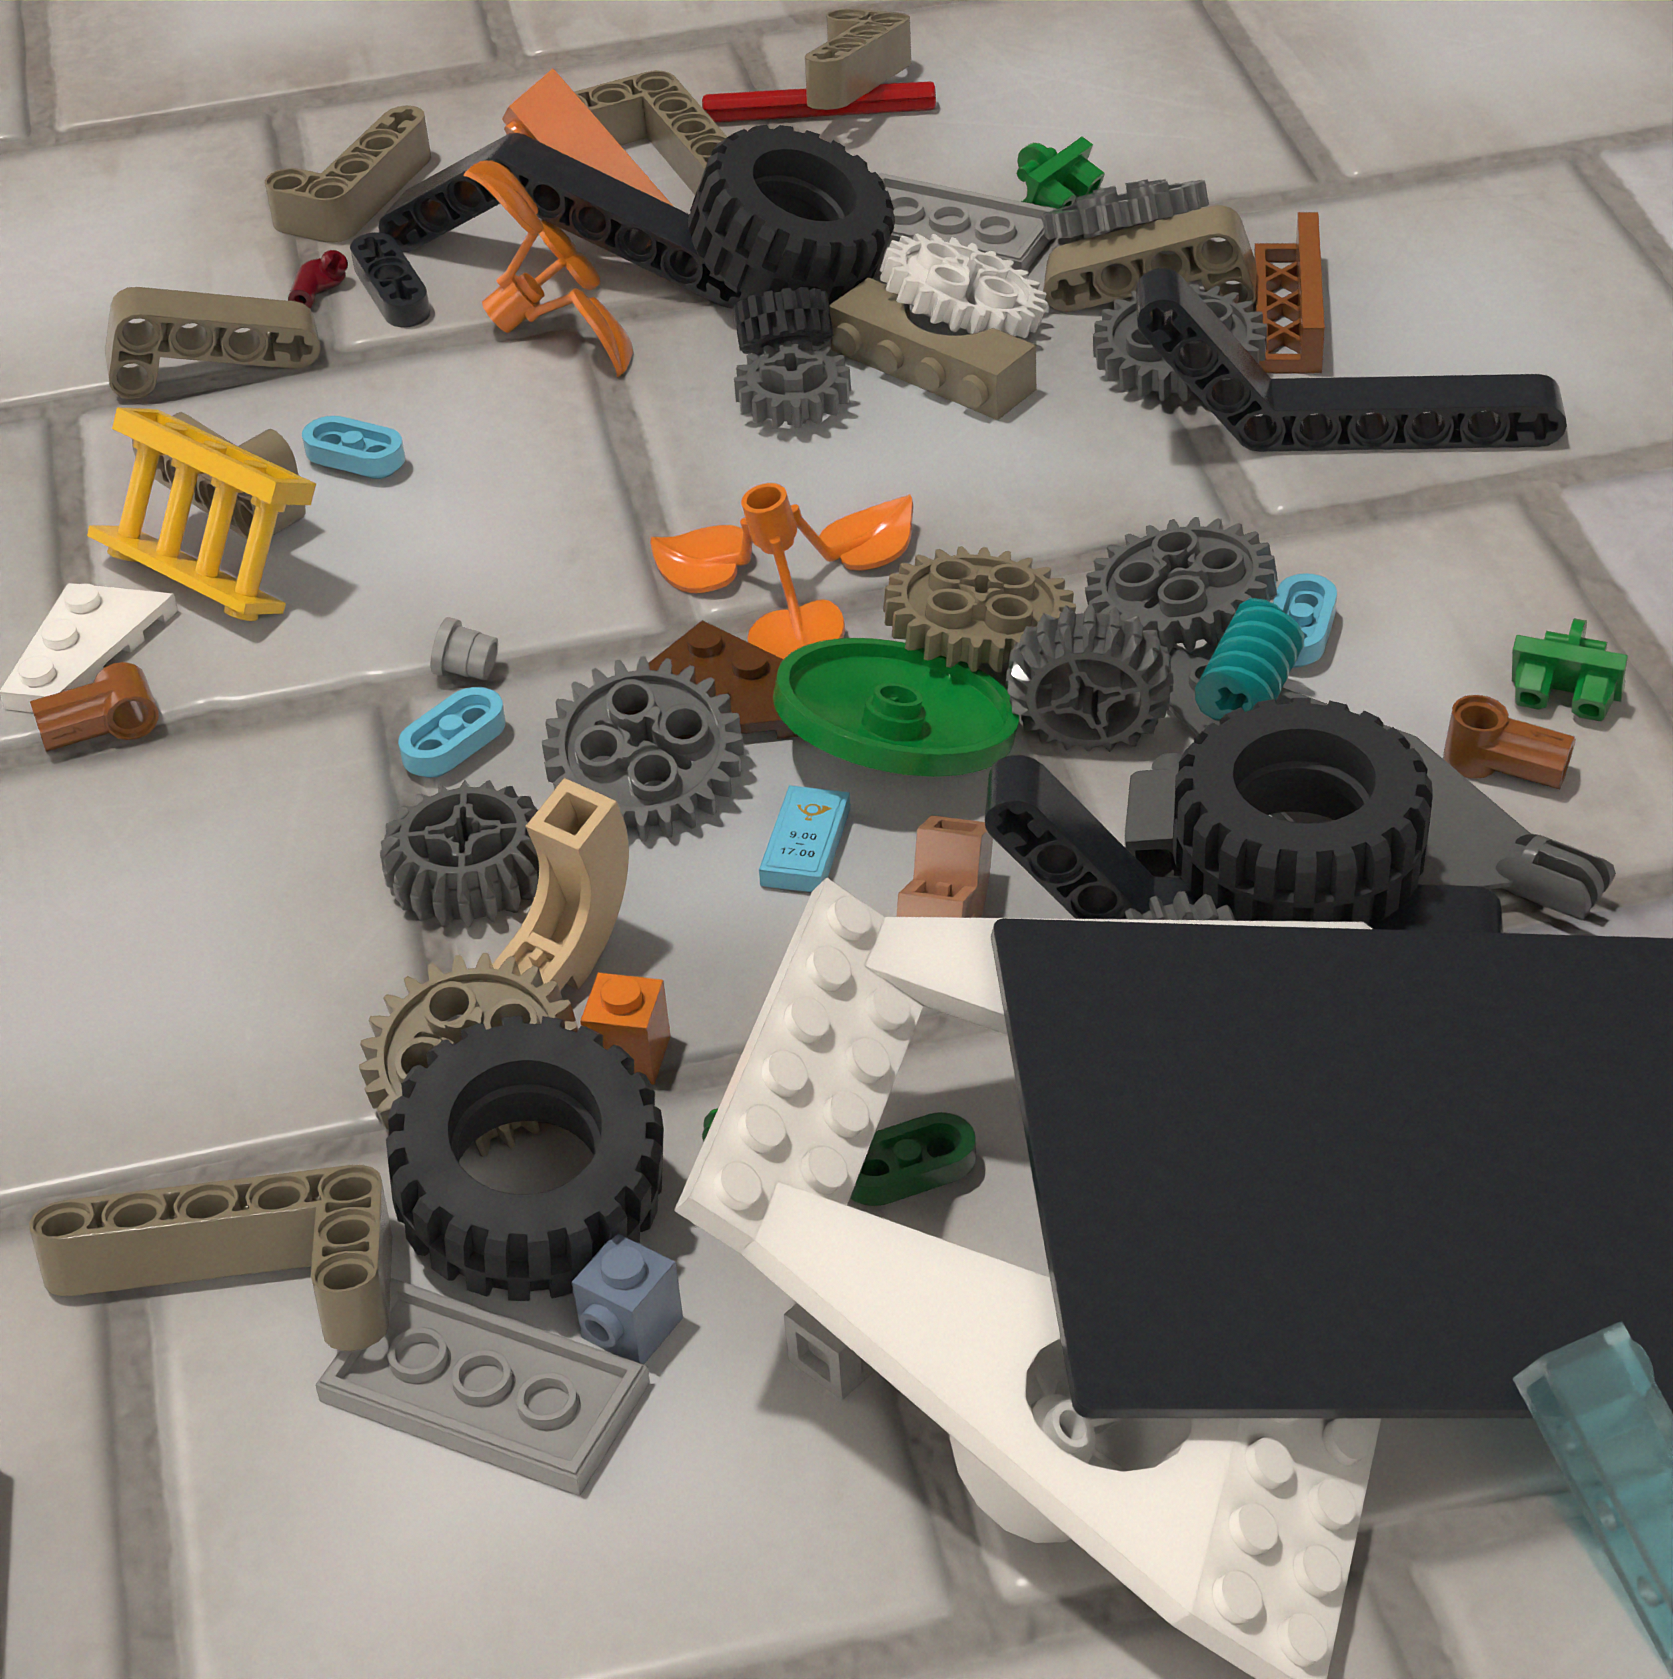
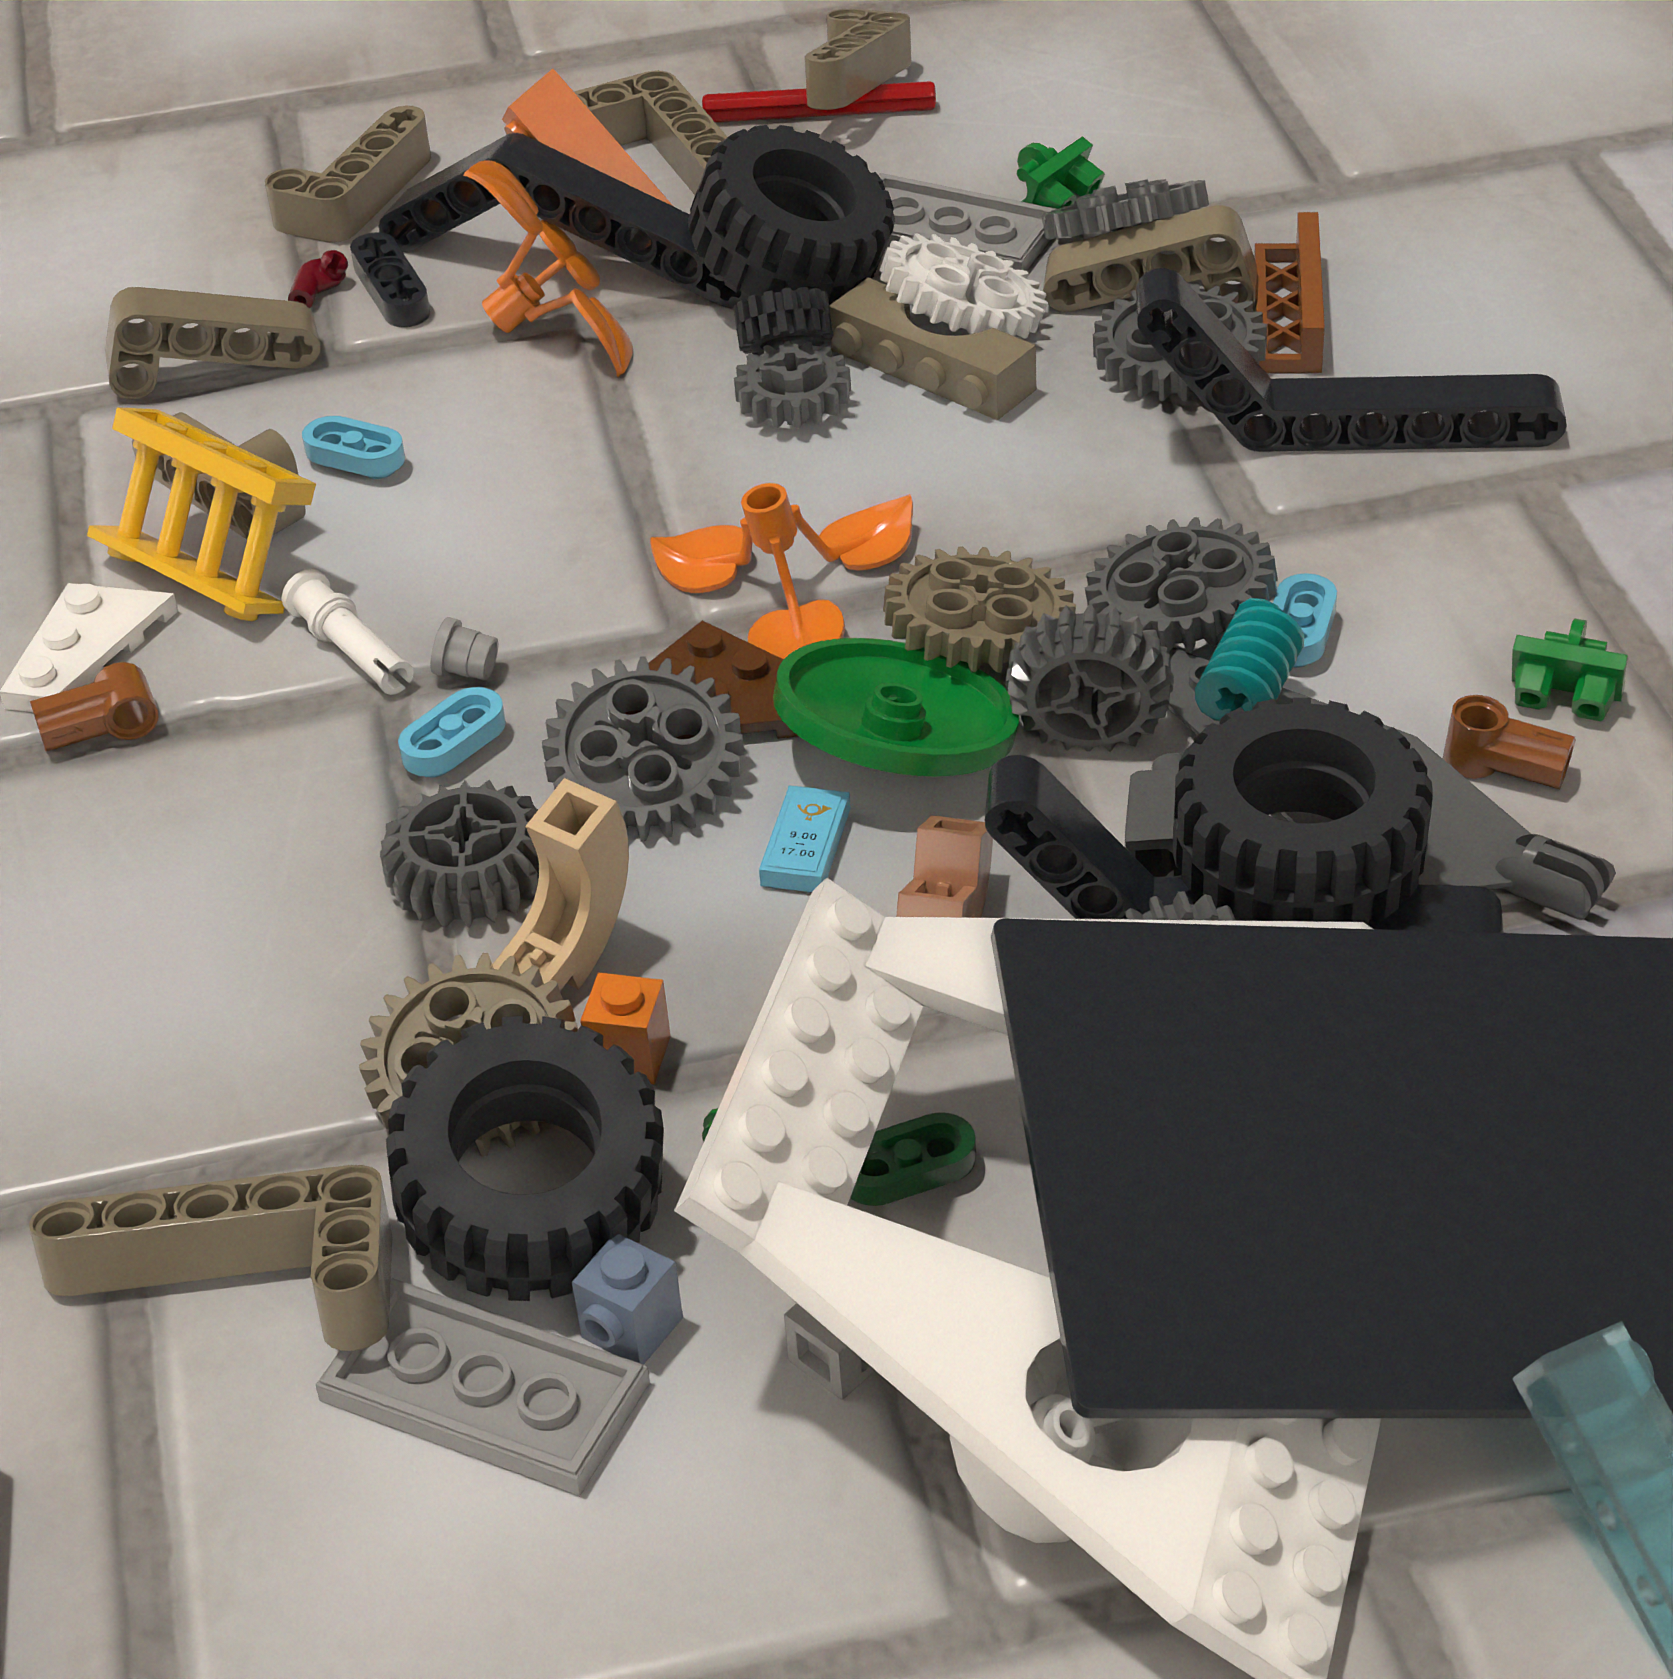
(334, 619): none -> white pin

